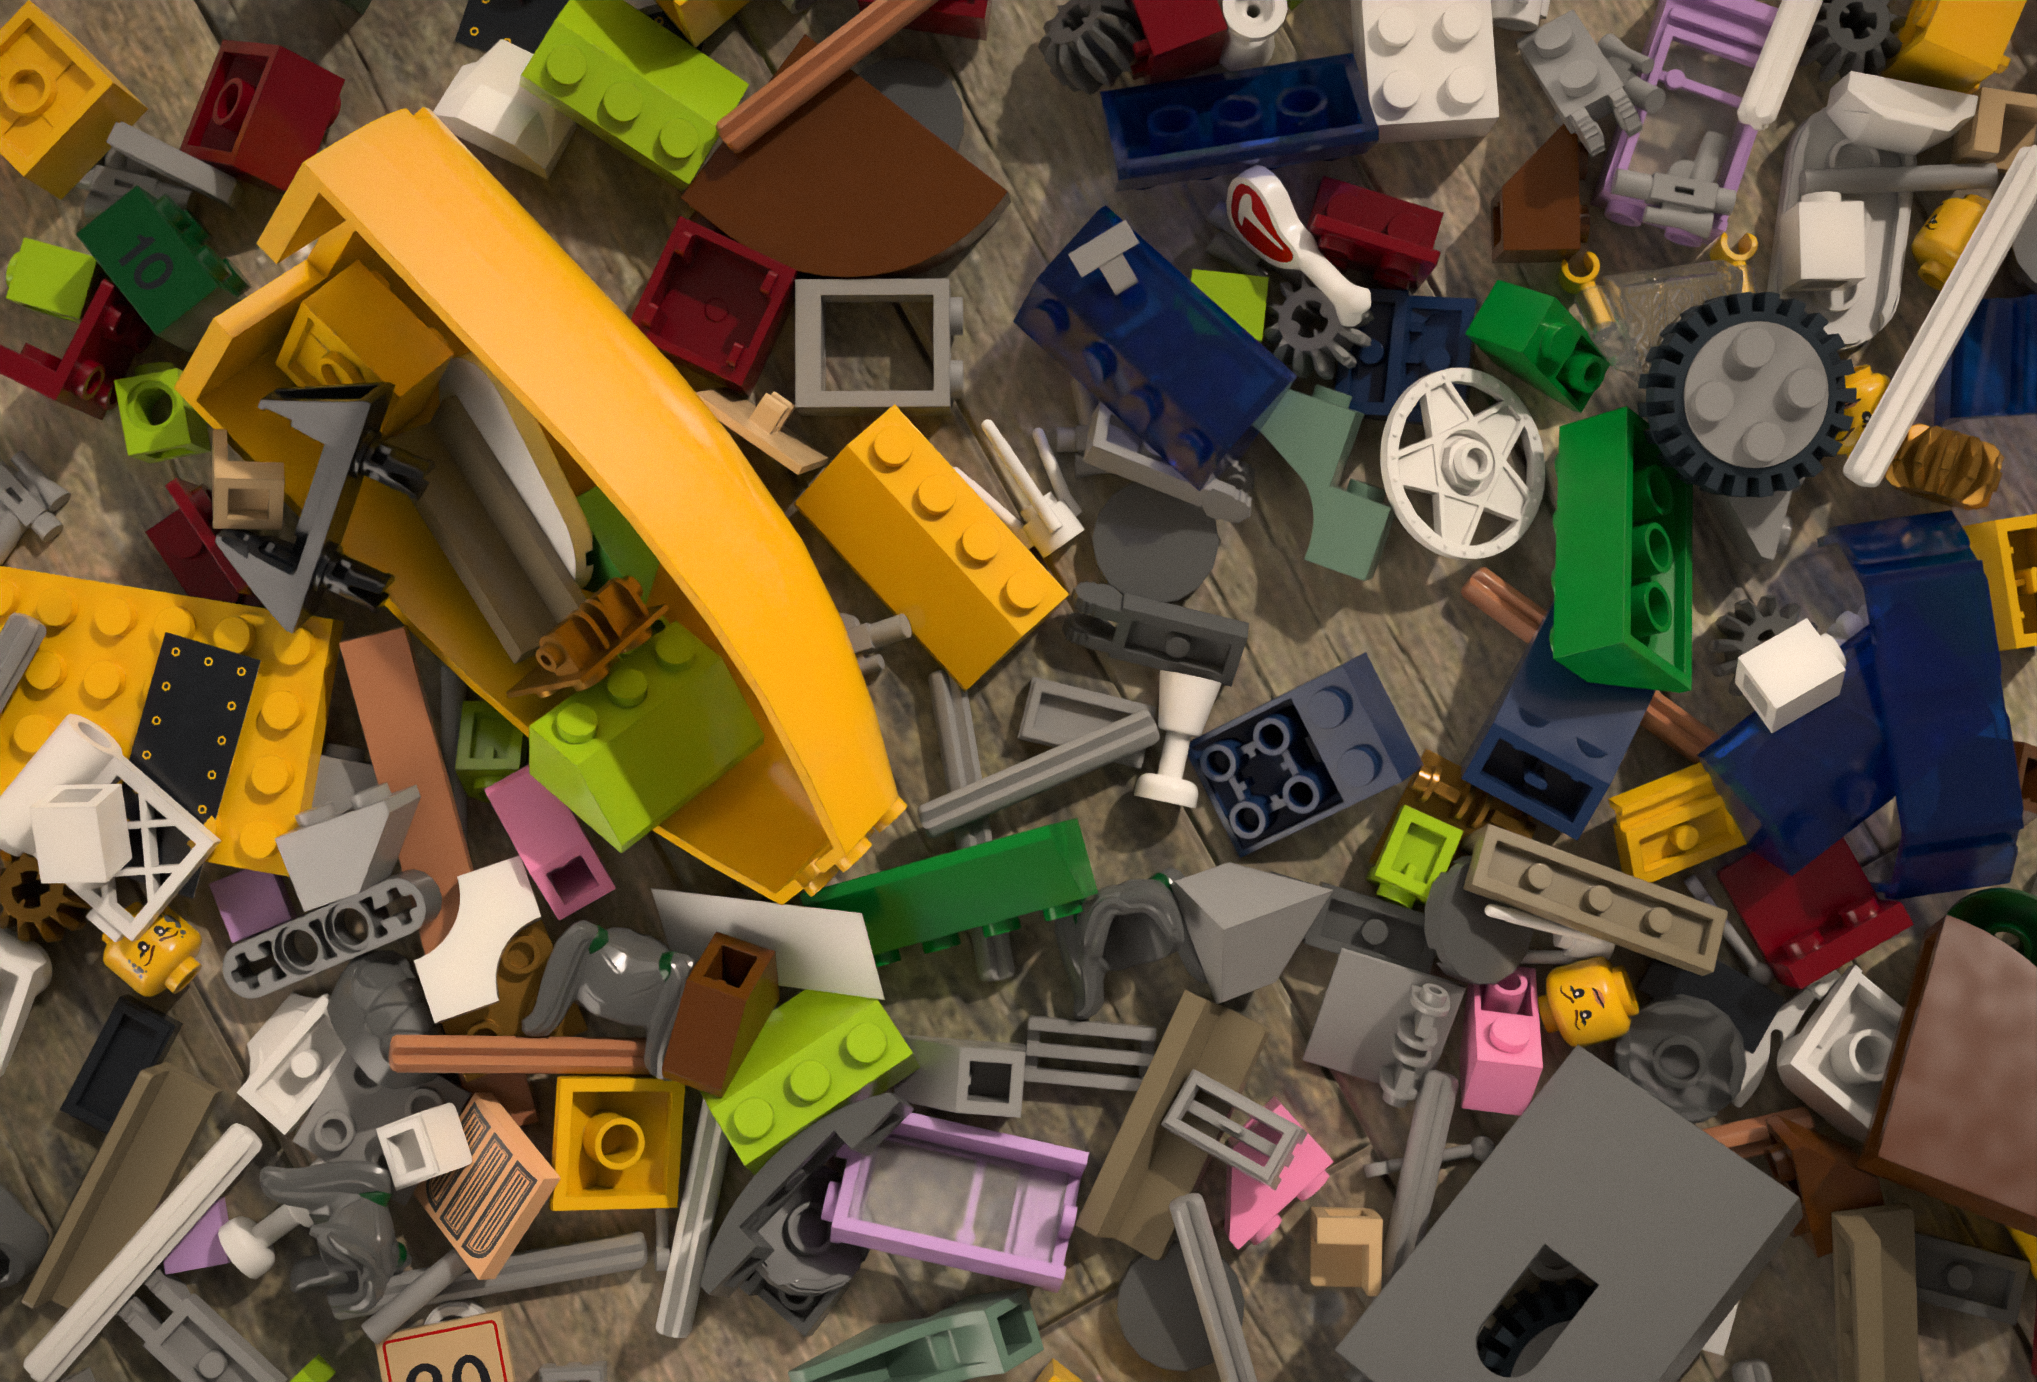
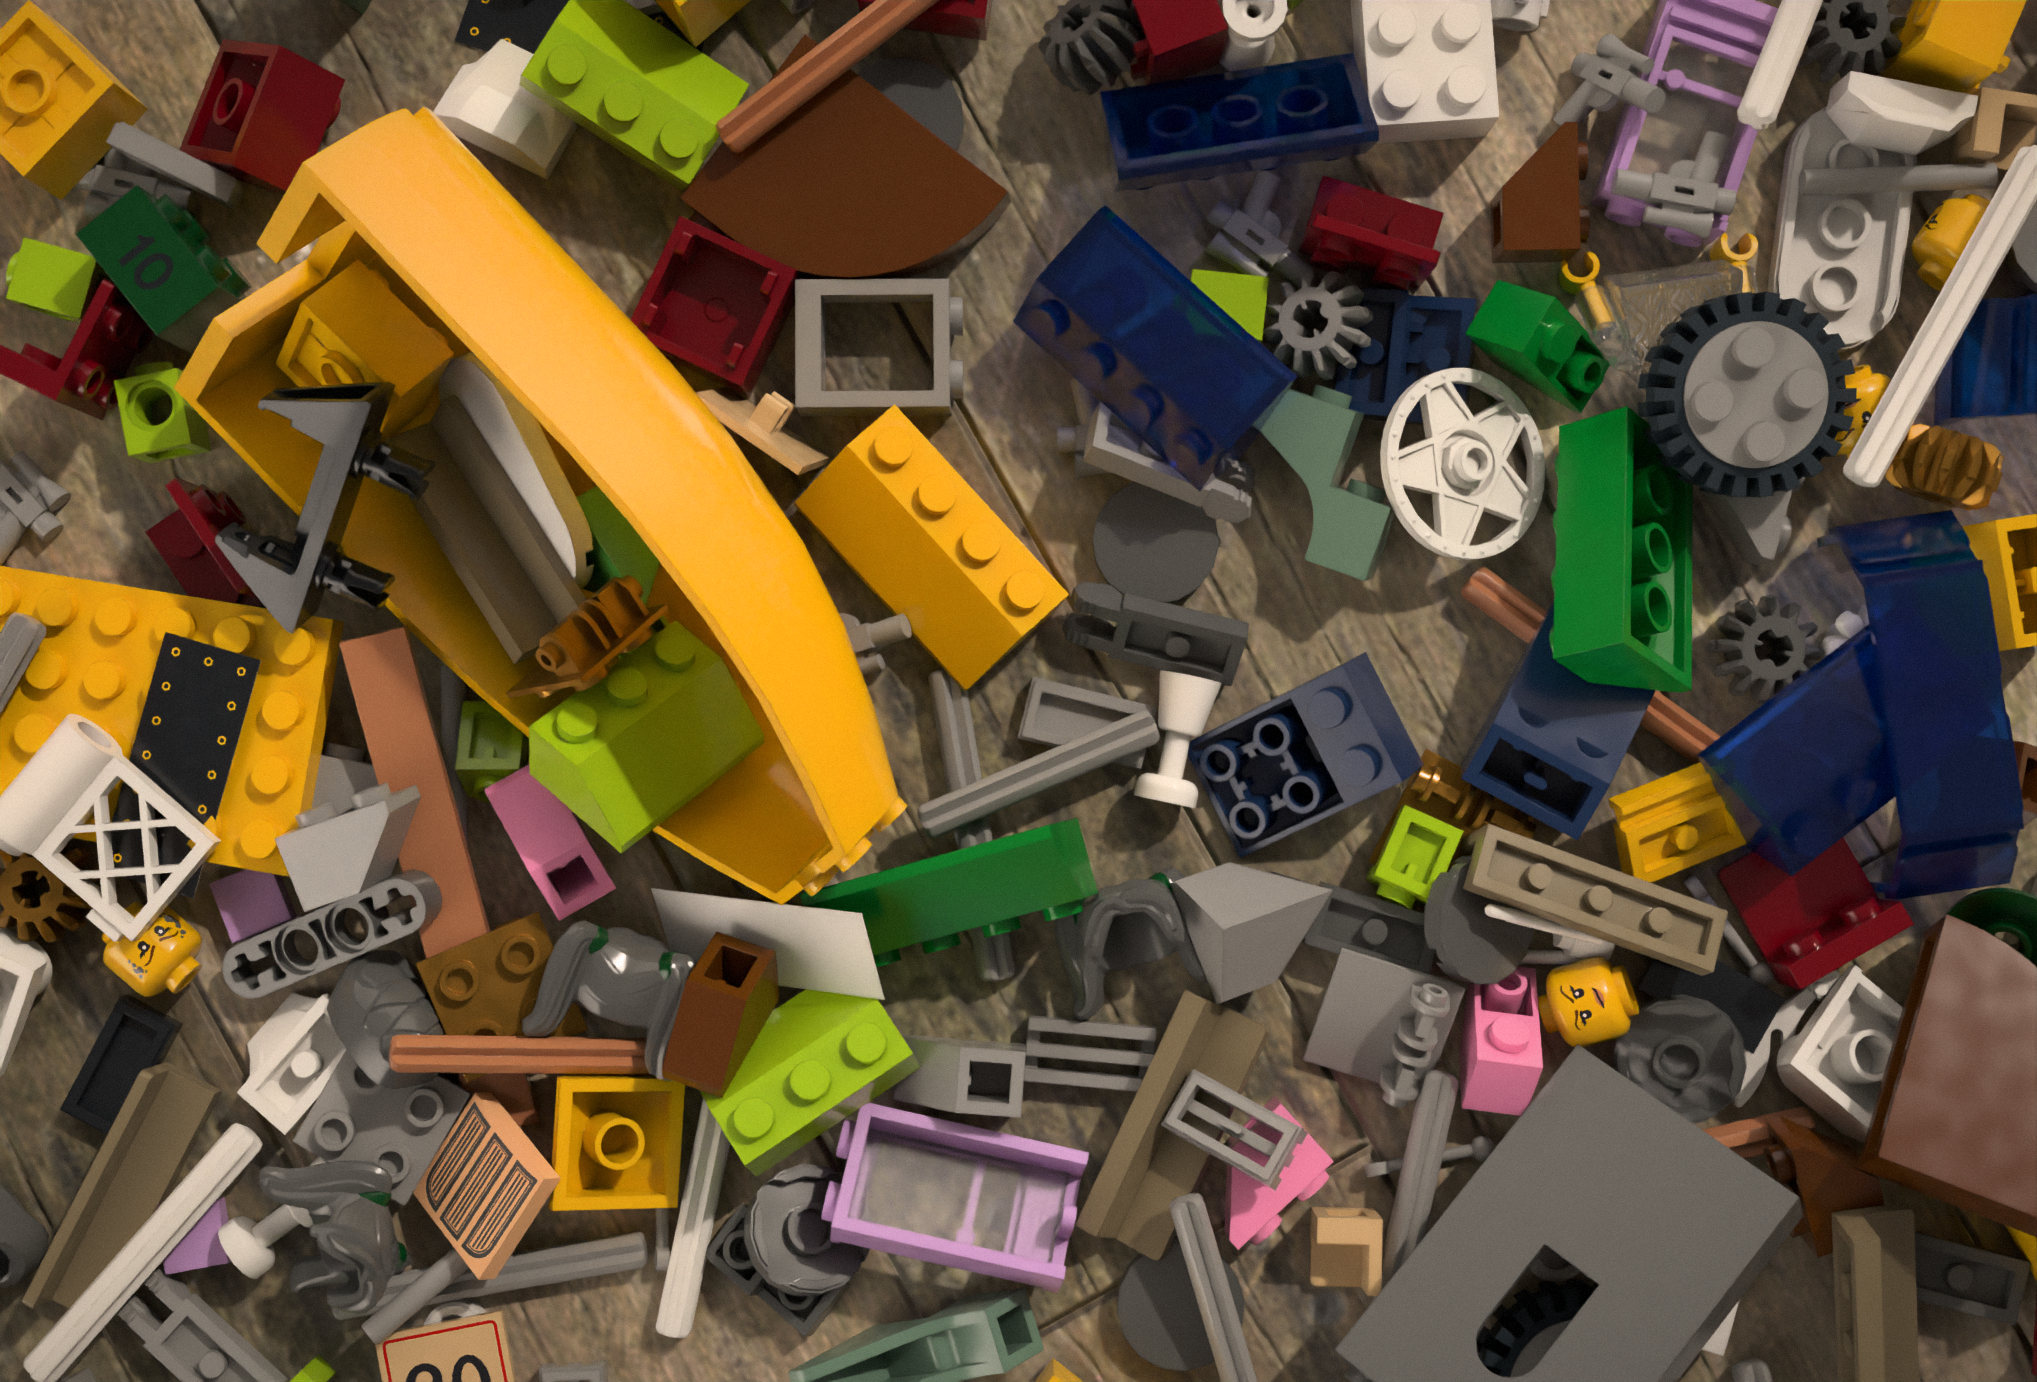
(81, 834): white brick -> none
(245, 491): tan panel -> none
(424, 1145): white slope -> none
(464, 967): white tile -> none
(738, 1244): dark grey slope -> none
(1048, 520): white plant -> none
(1106, 253): light grey tile -> none
(1270, 227): white piece -> none
(1578, 79): light grey hinge -> none
(1791, 674): white brick -> none
(1822, 243): white brick -> none

